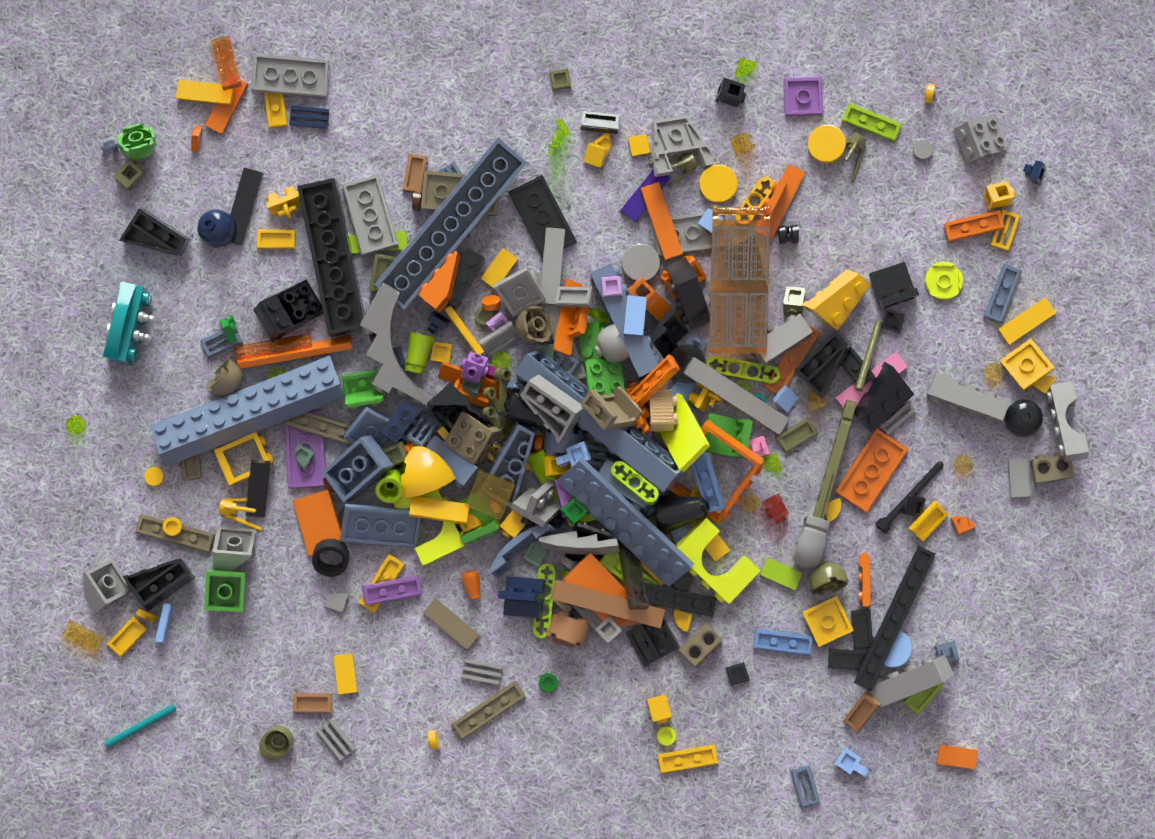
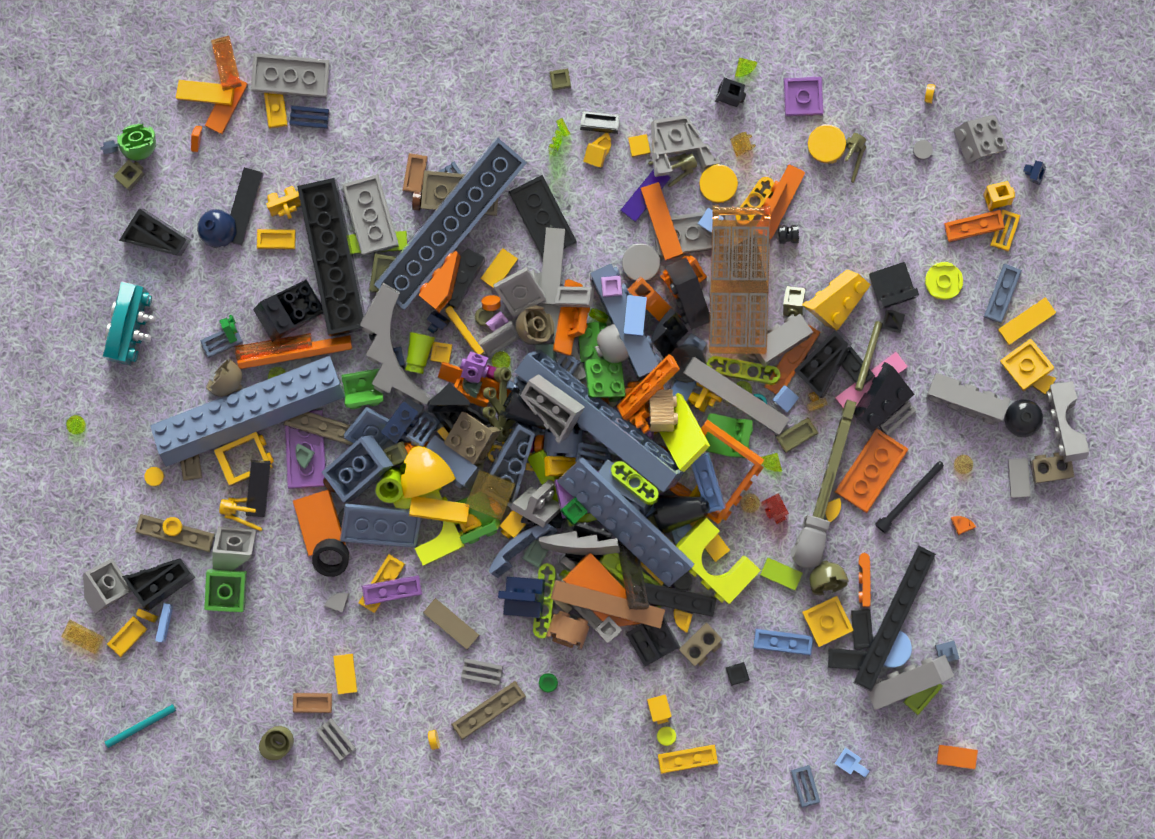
(471, 582): orange cone -> none
(574, 454): light blue plate -> none
(612, 410): dark tan panel -> none
(759, 446): bright pink tile -> none
(862, 712): medium nougat tile -> none
(871, 122): lime tile -> none
(913, 505): black tile -> none
(928, 521): yellow tile -> none
(993, 372): clear yellow tile -> none

